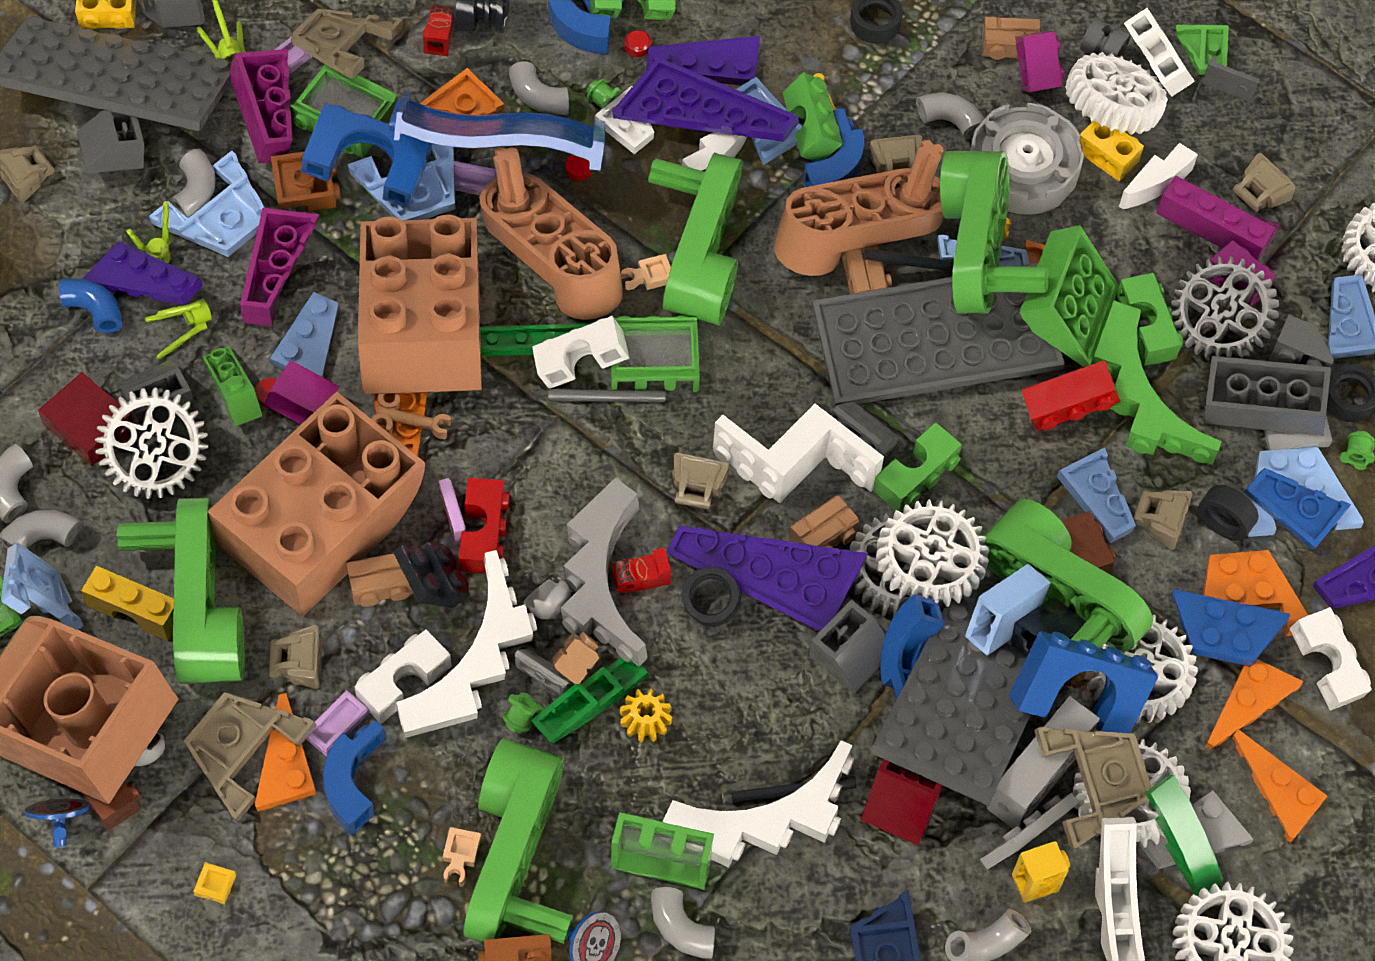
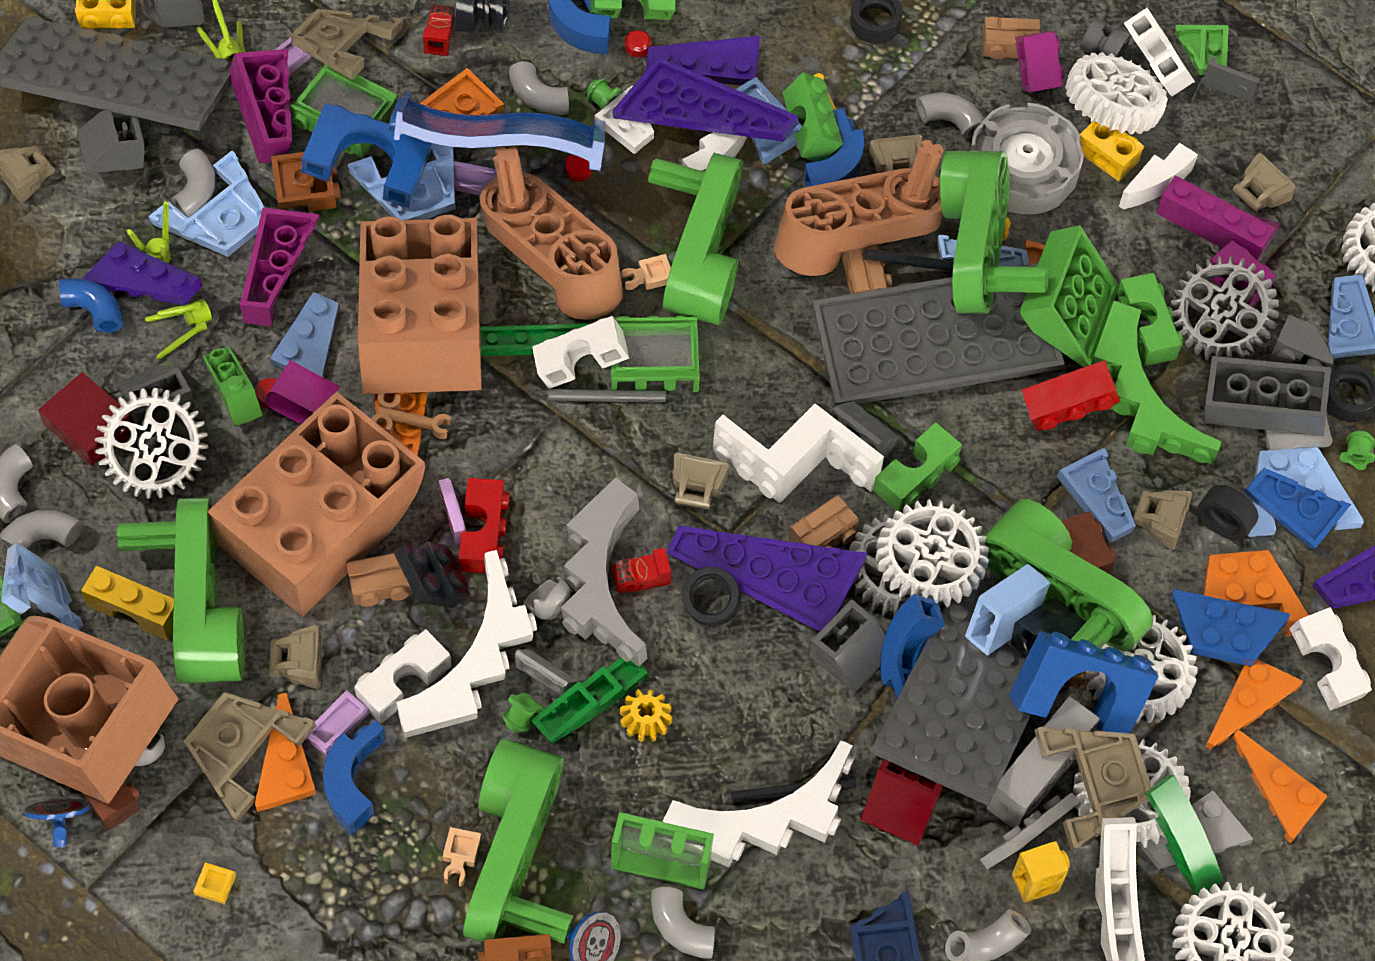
(576, 657): medium nougat brick -> none

